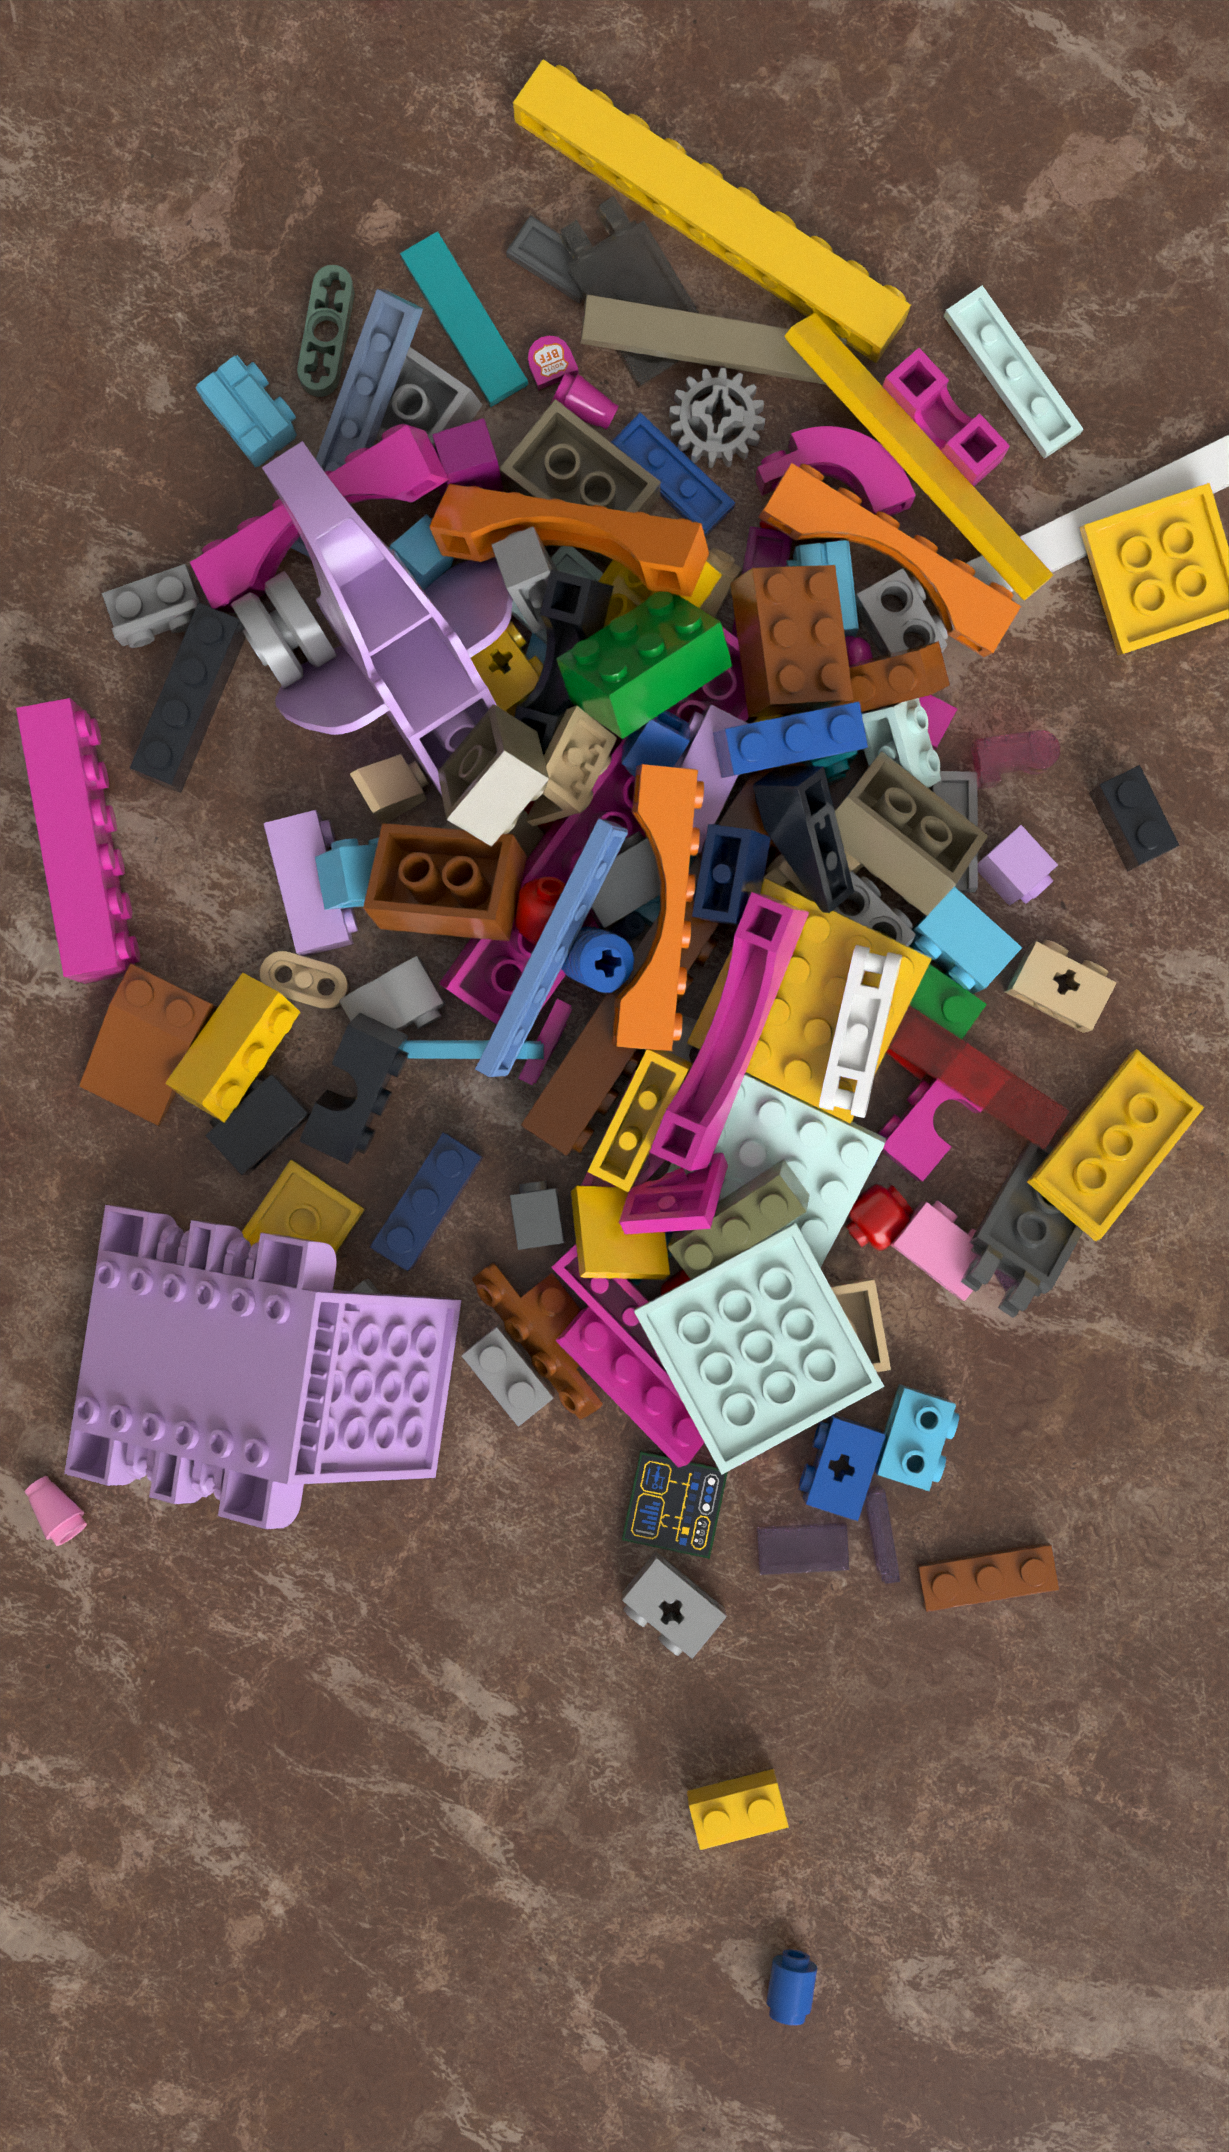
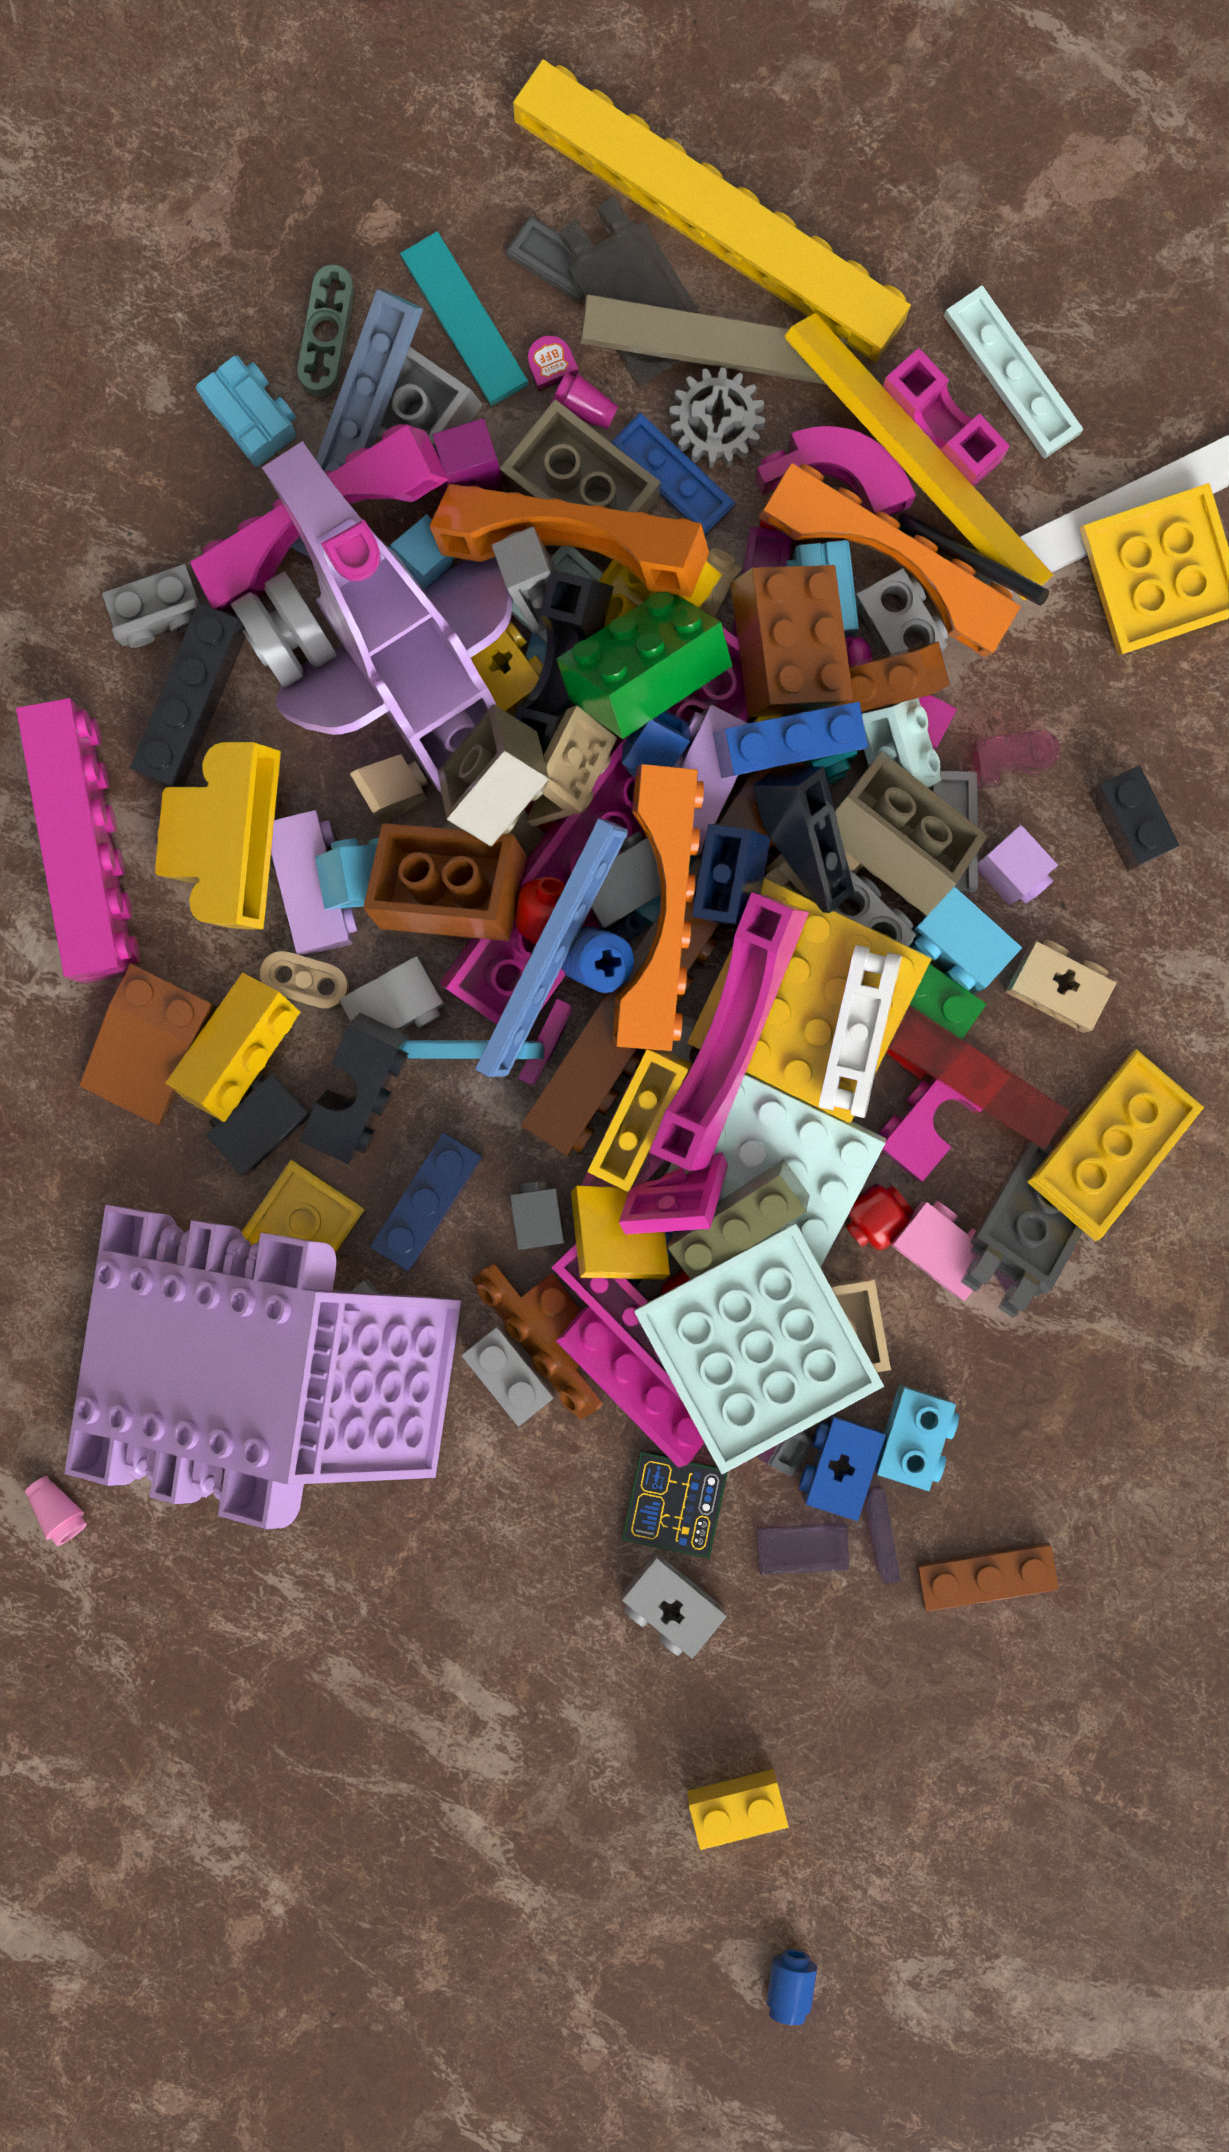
(223, 834): none -> yellow brick
(353, 552): none -> dark pink tile
(788, 1454): none -> dark grey tile
(975, 559): none -> black bar

